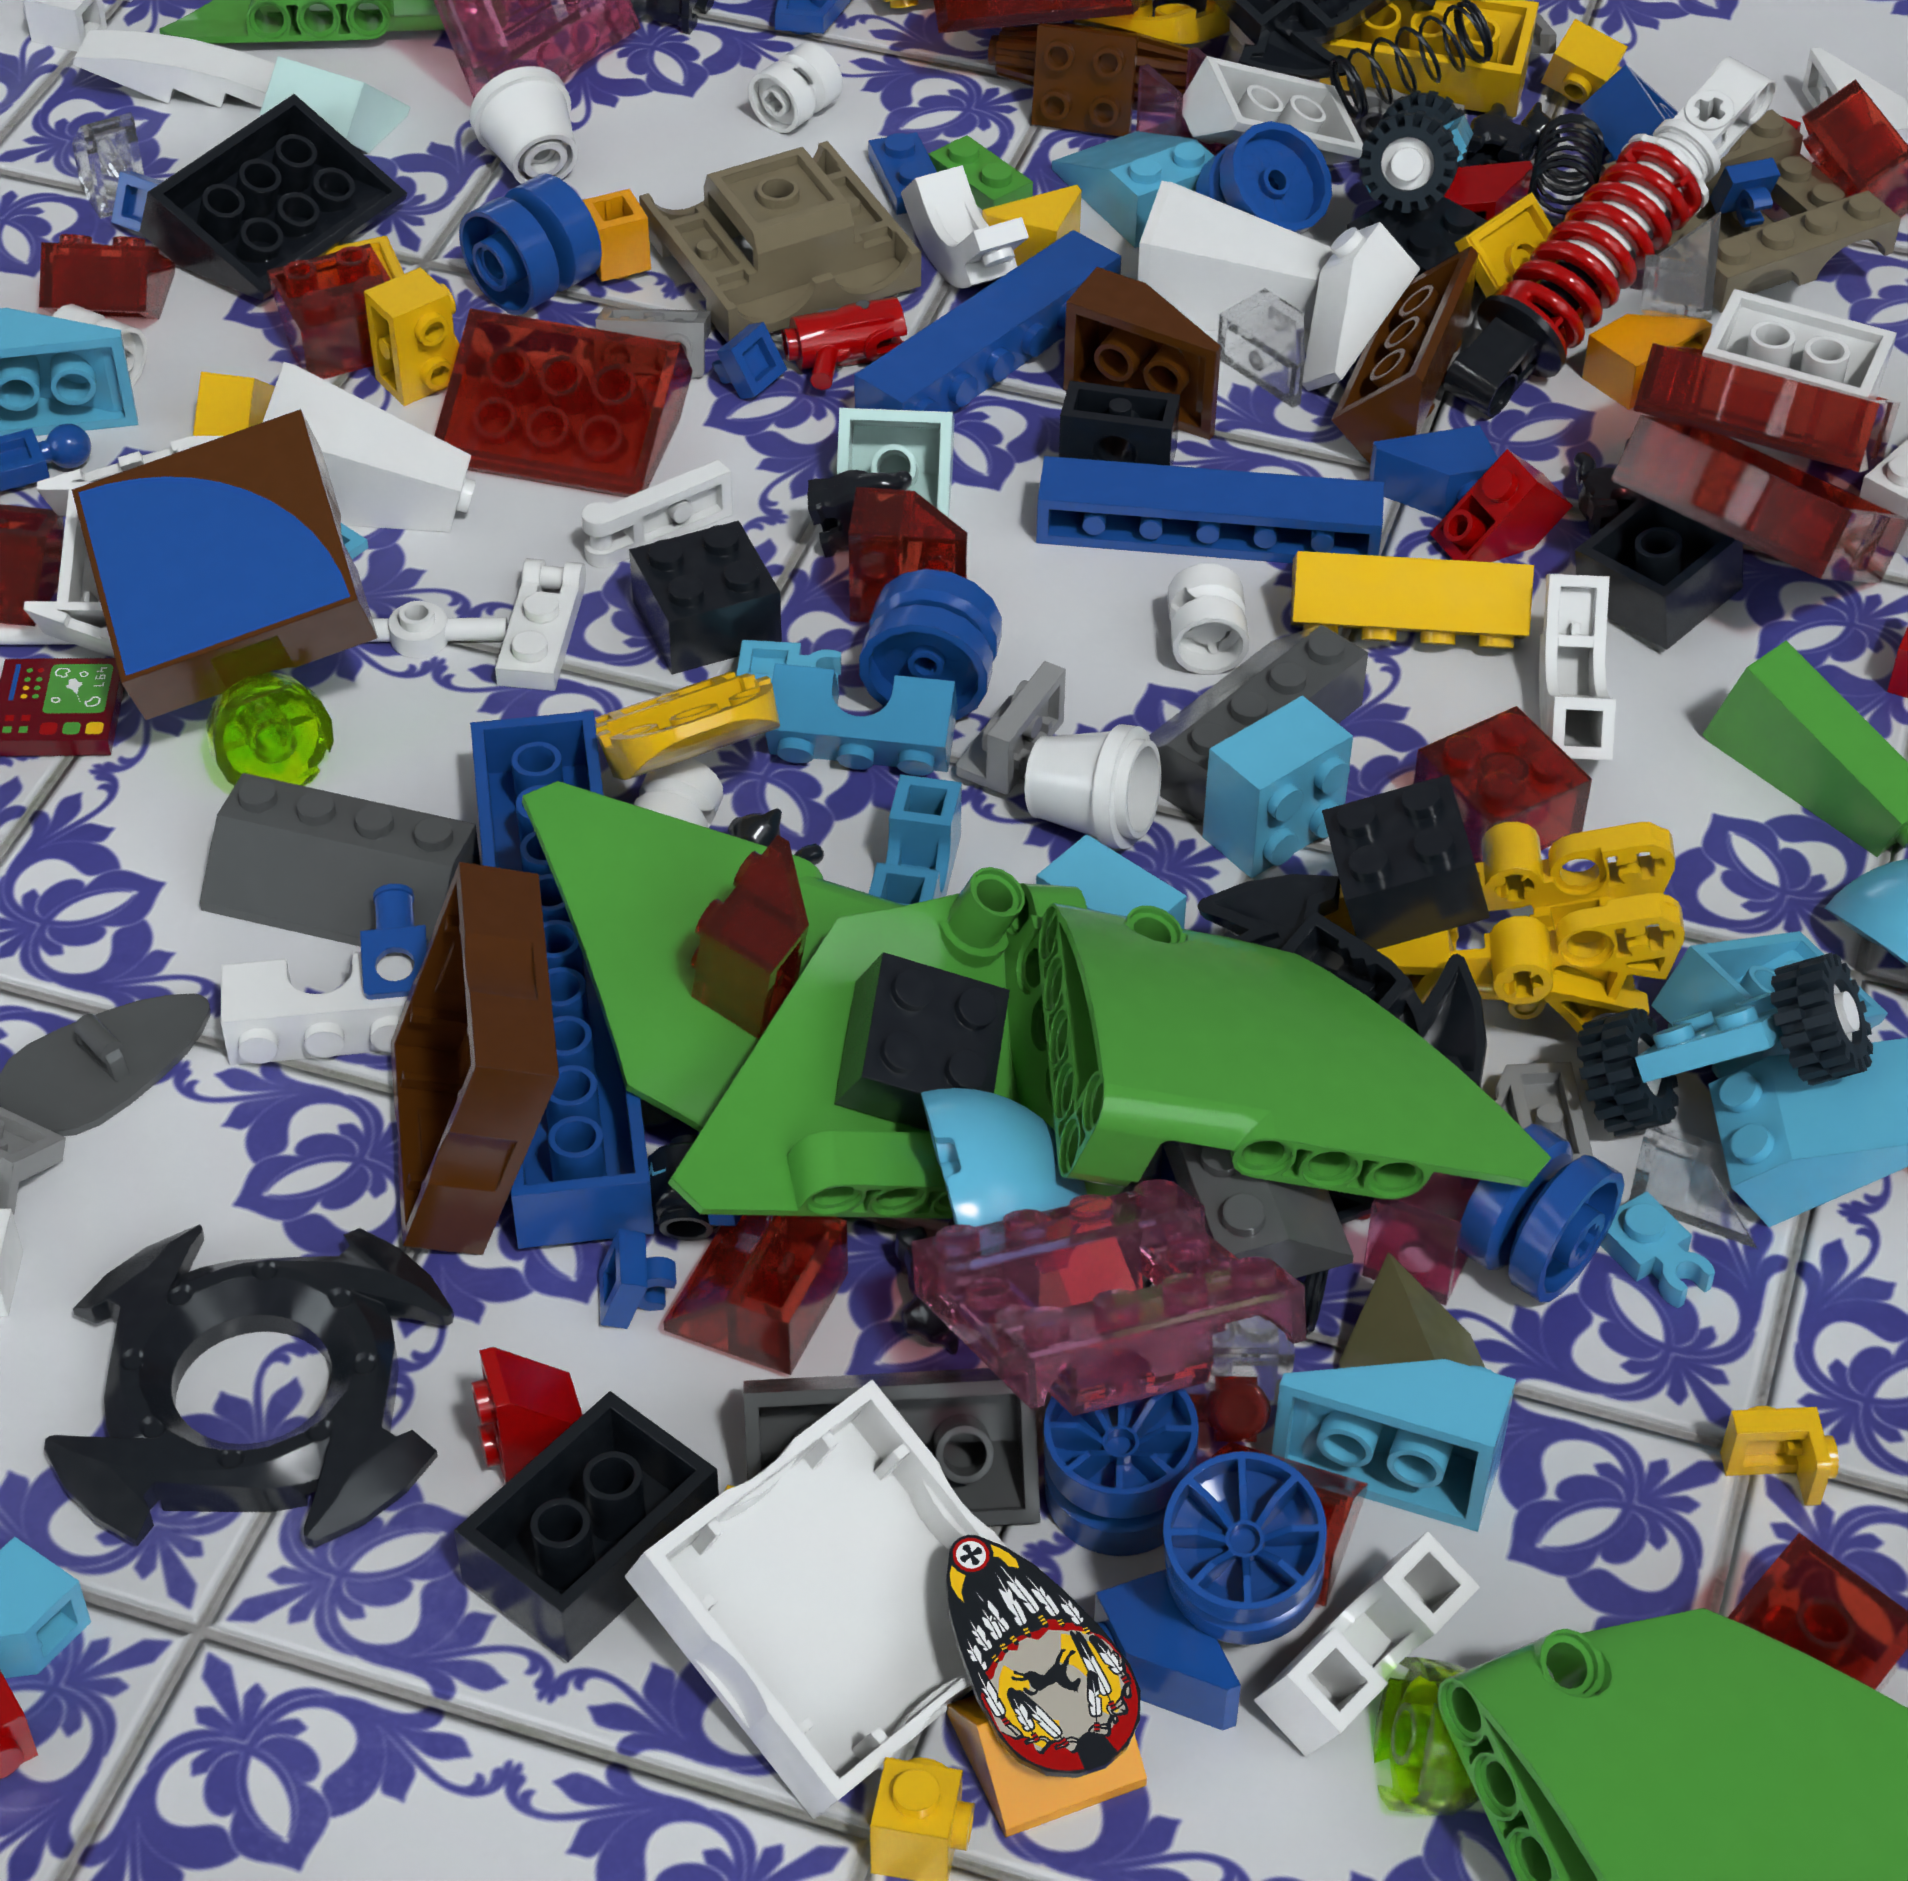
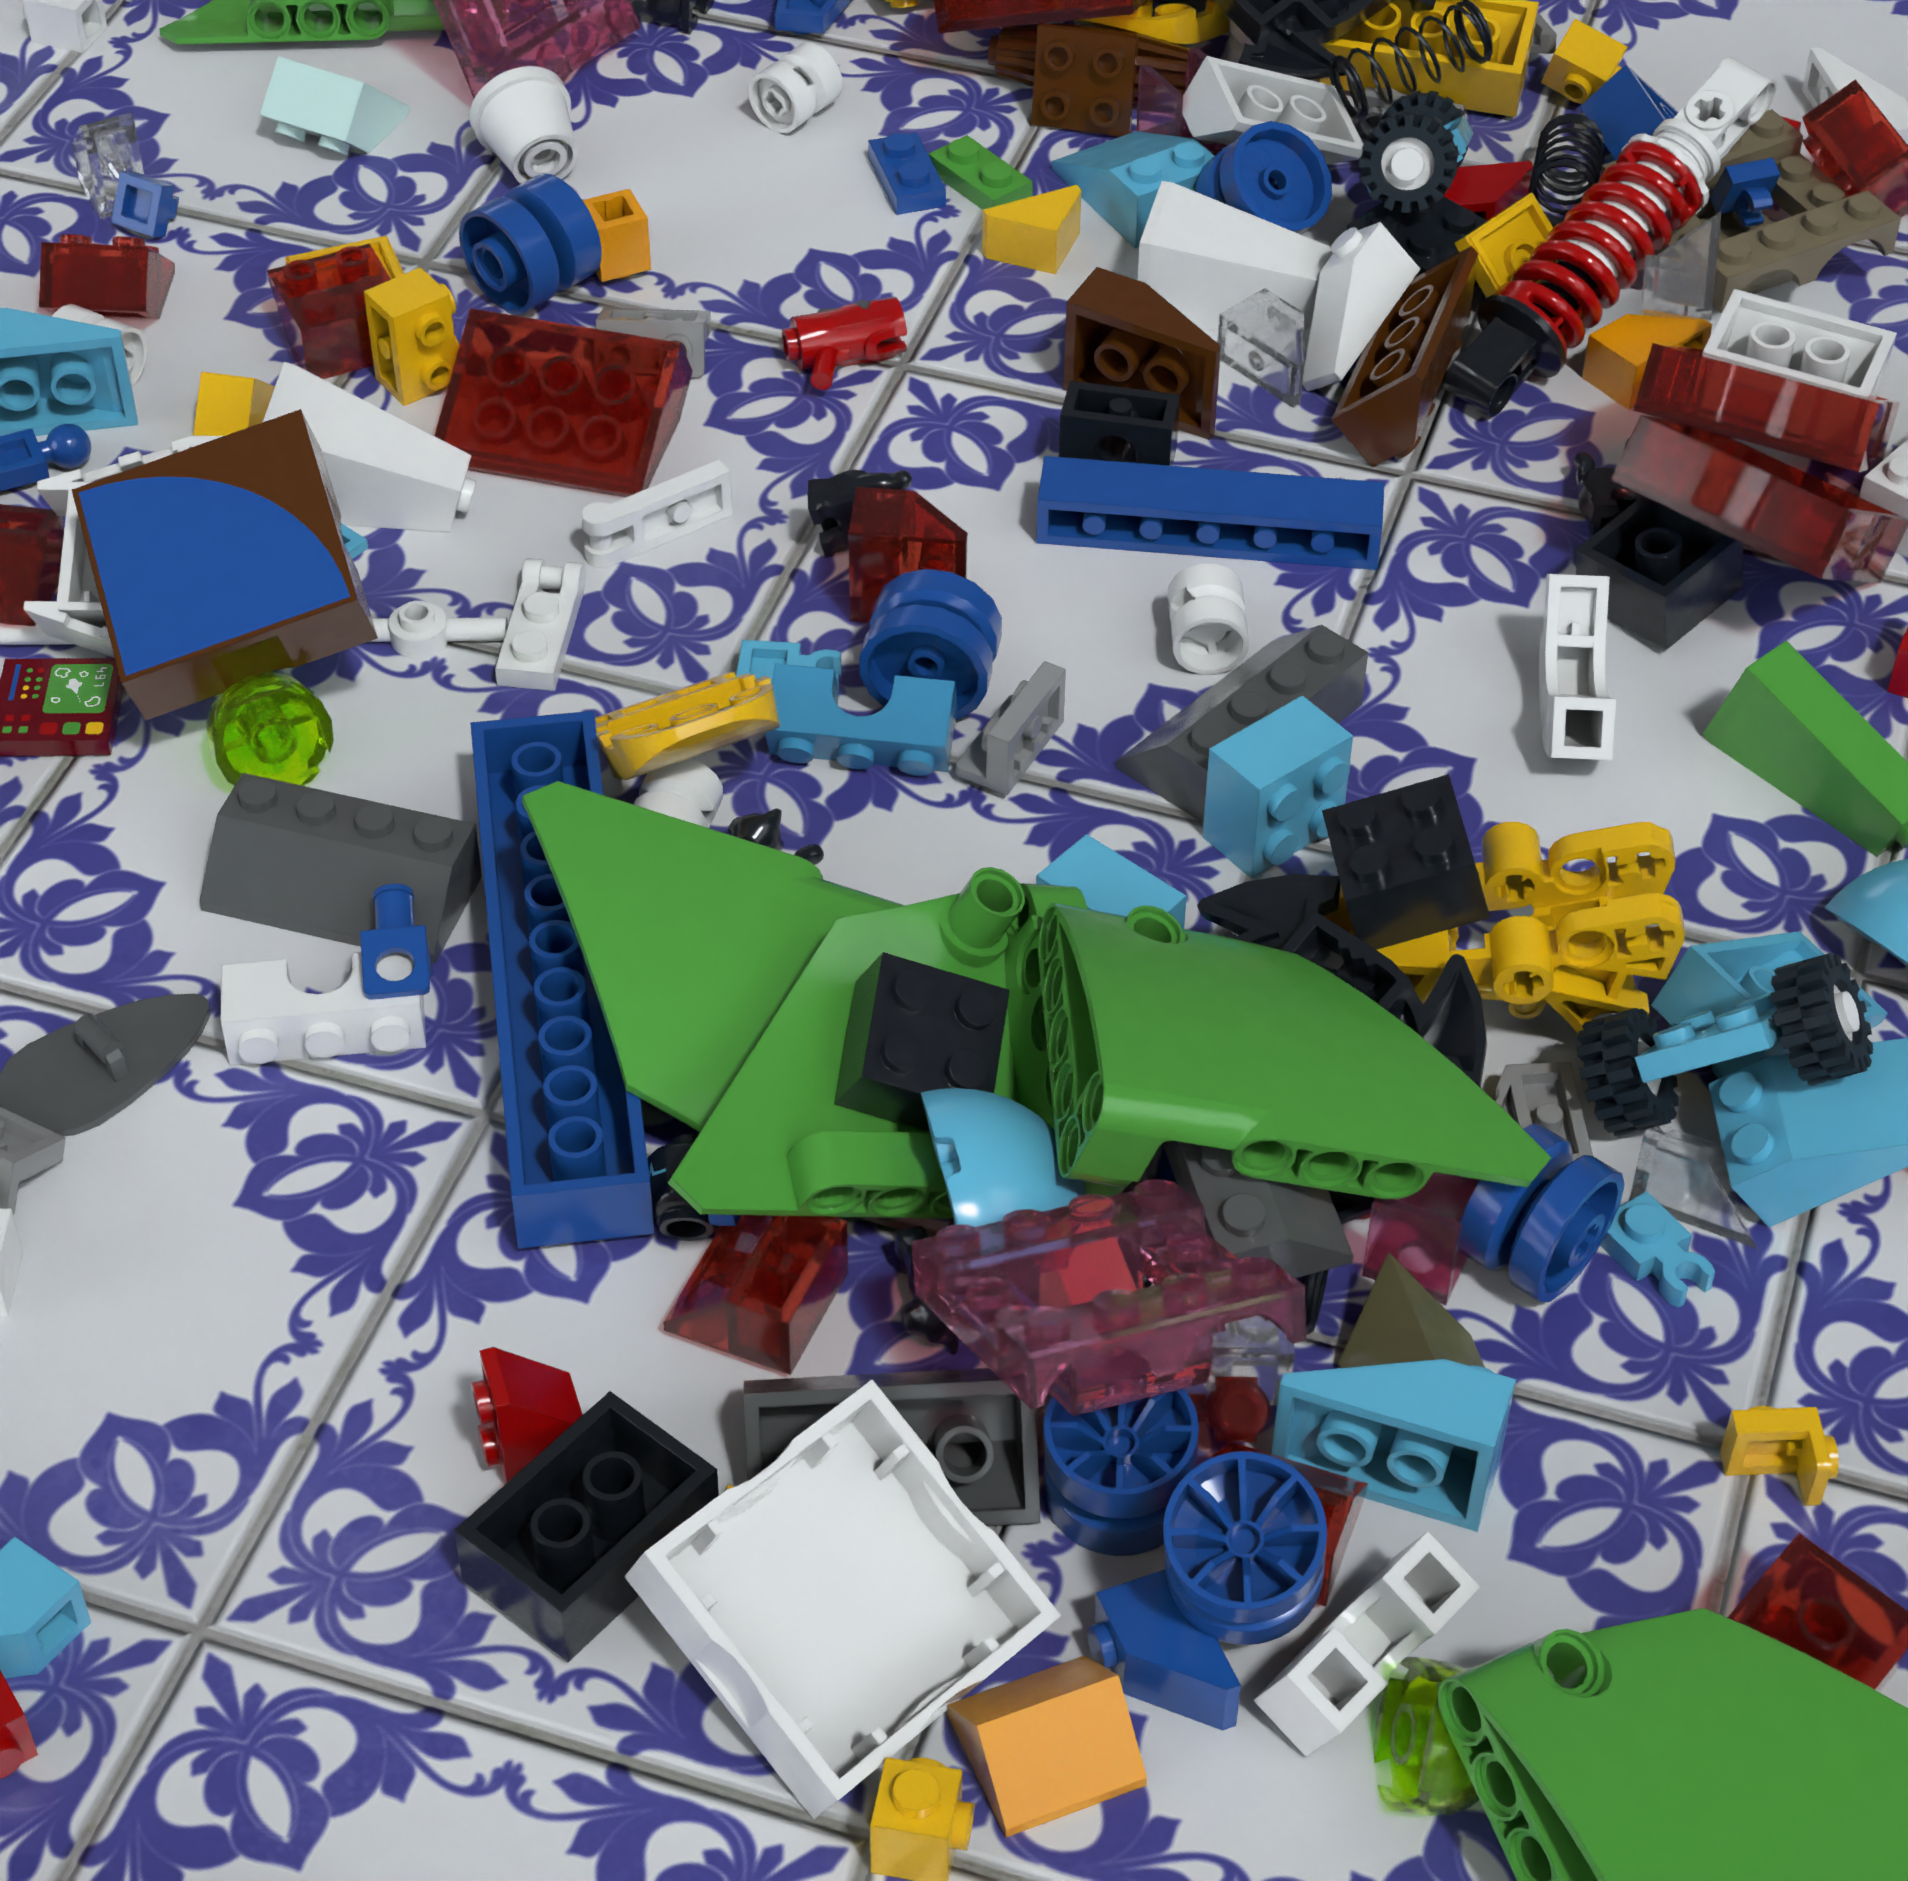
(169, 63): white slope -> none
(177, 1315): black piece -> none
(266, 199): black slope -> none
(473, 1059): reddish brown tile -> none
(632, 1280): blue tile -> none
(704, 595): black brick -> none
(749, 361): blue tile -> none
(753, 941): clear red slope -> none
(812, 237): dark tan piece -> none
(901, 441): light aqua slope -> none
(920, 841): dark azure arch -> none
(955, 232): white arch -> none
(985, 334): blue brick -> none
(1038, 1663): shield -> none
(1096, 783): white piece -> none
(1413, 596): yellow slope -> none
(1432, 468): blue slope -> none
(1502, 513): red slope -> none
(1503, 141): black animal -> none
(1509, 774): clear red brick -> none

